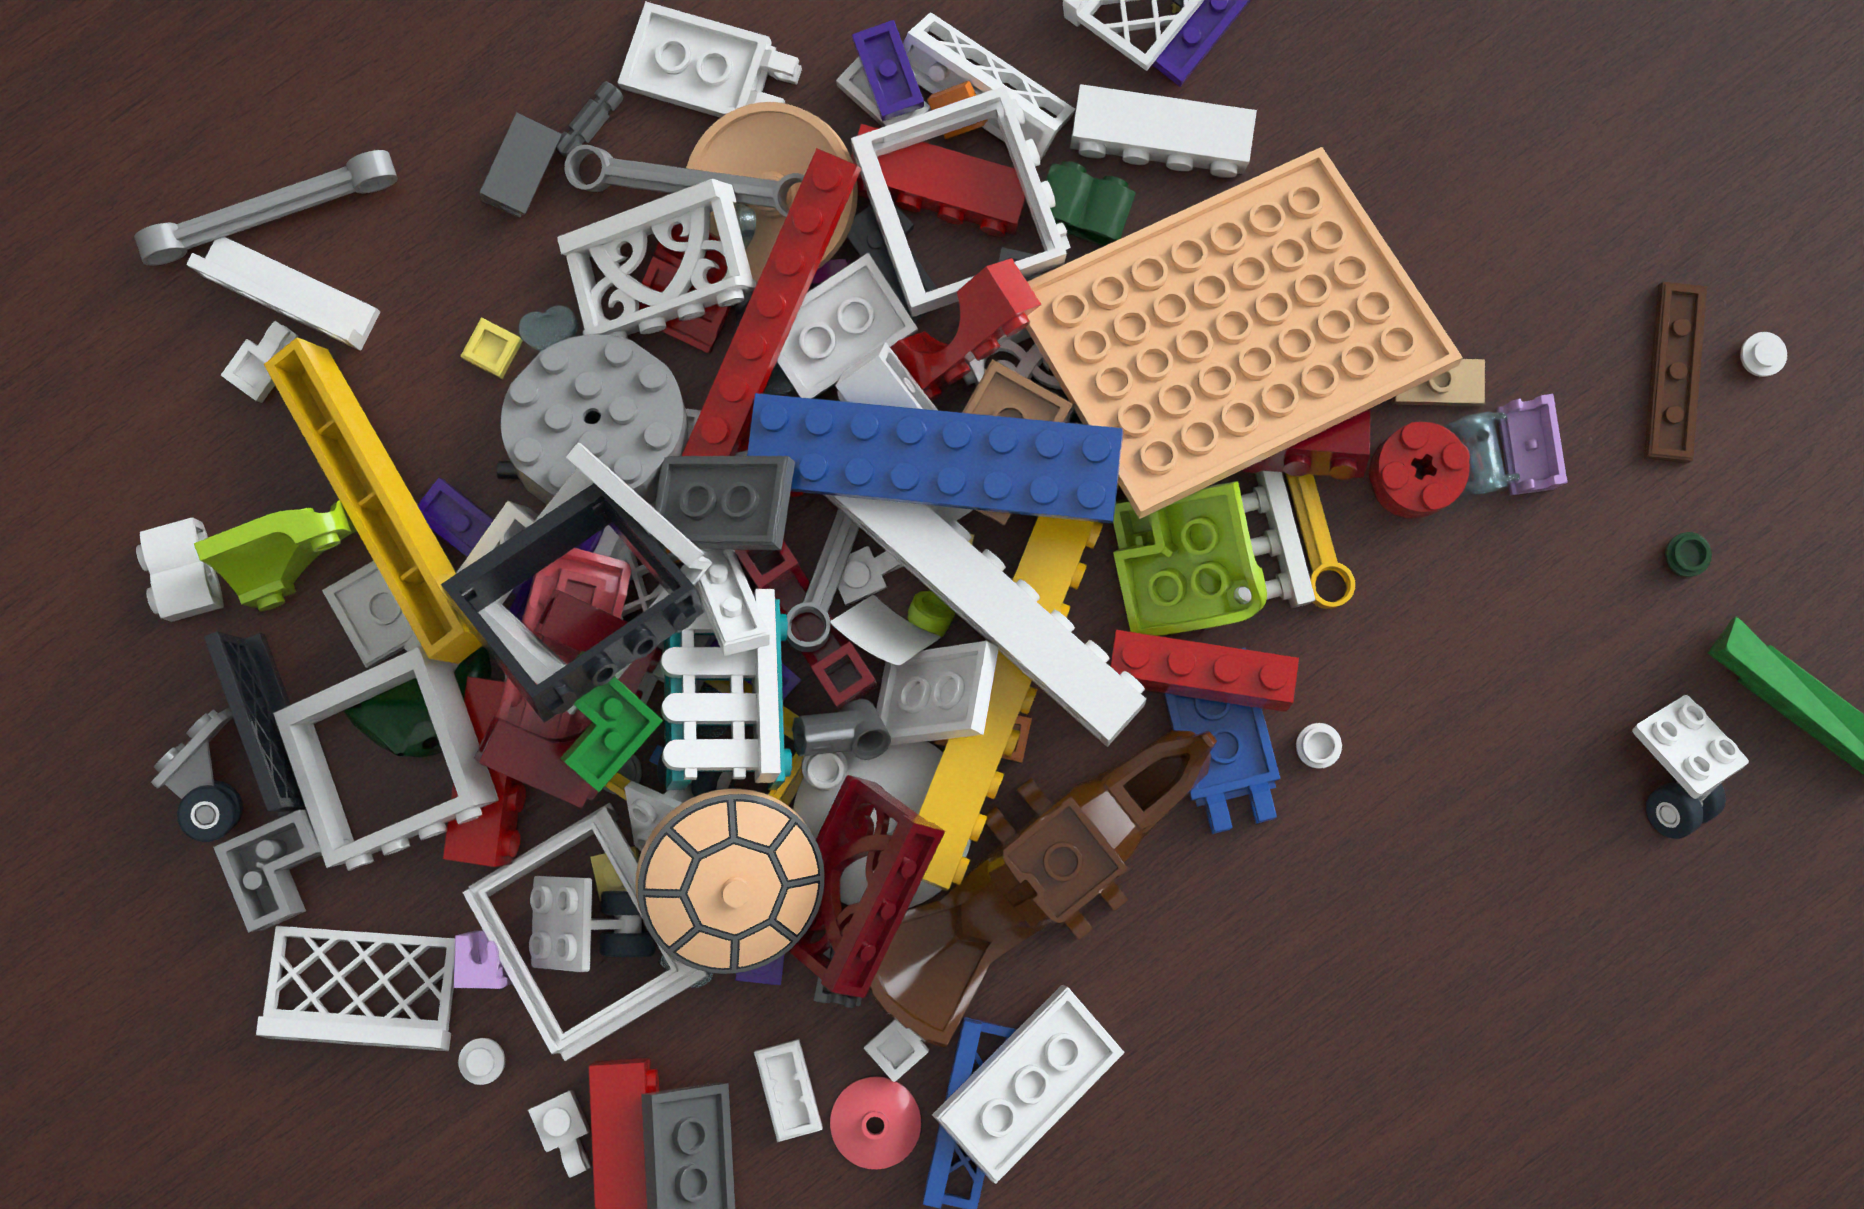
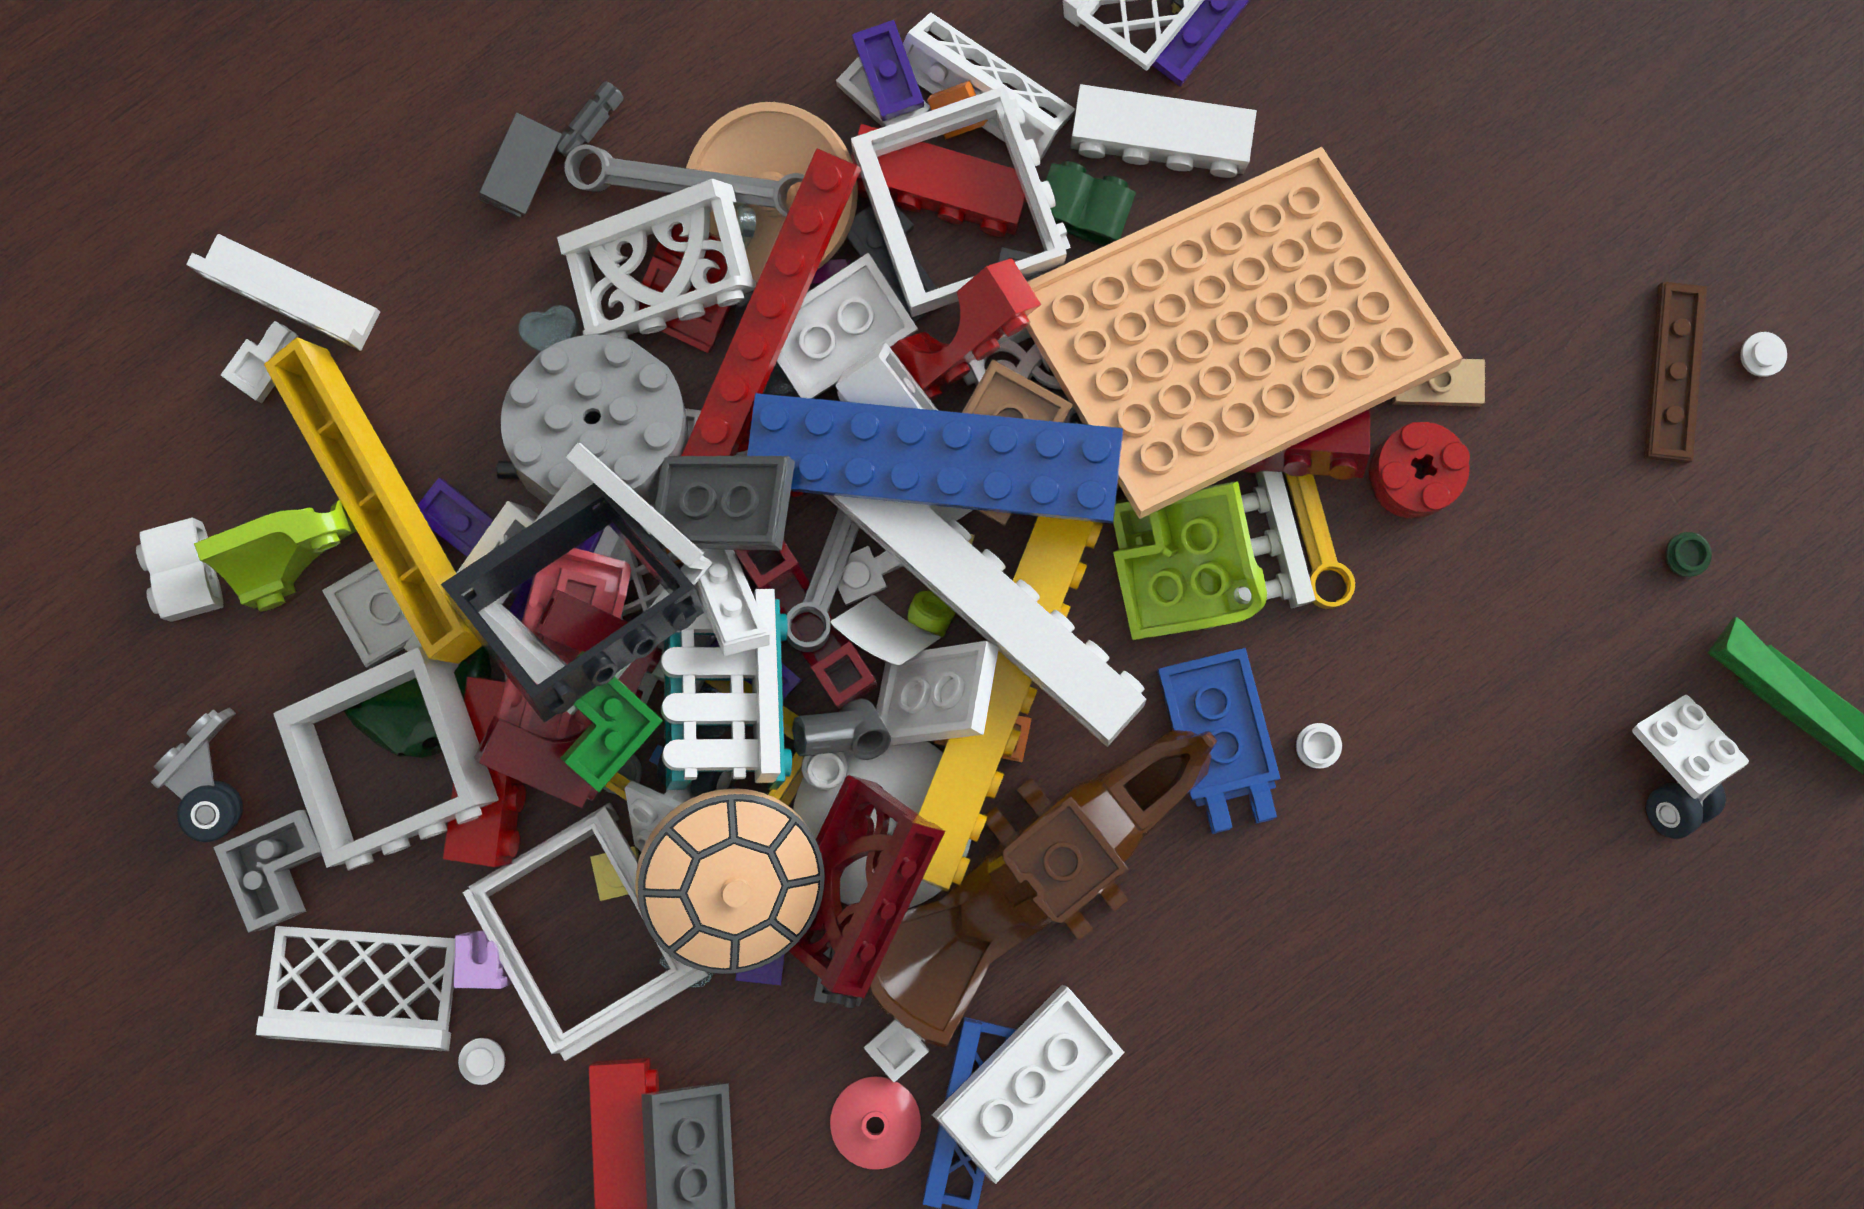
(170, 241): light grey piece -> none
(253, 695): black fence -> none
(491, 348): light yellow tile -> none
(560, 1125): white plate -> none
(565, 924): white plate -> none
(702, 62): white tile -> none
(788, 1090): white plate -> none
(1206, 670): red brick -> none
(1485, 461): clear light blue hose -> none
(1532, 445): lavender hinge -> none

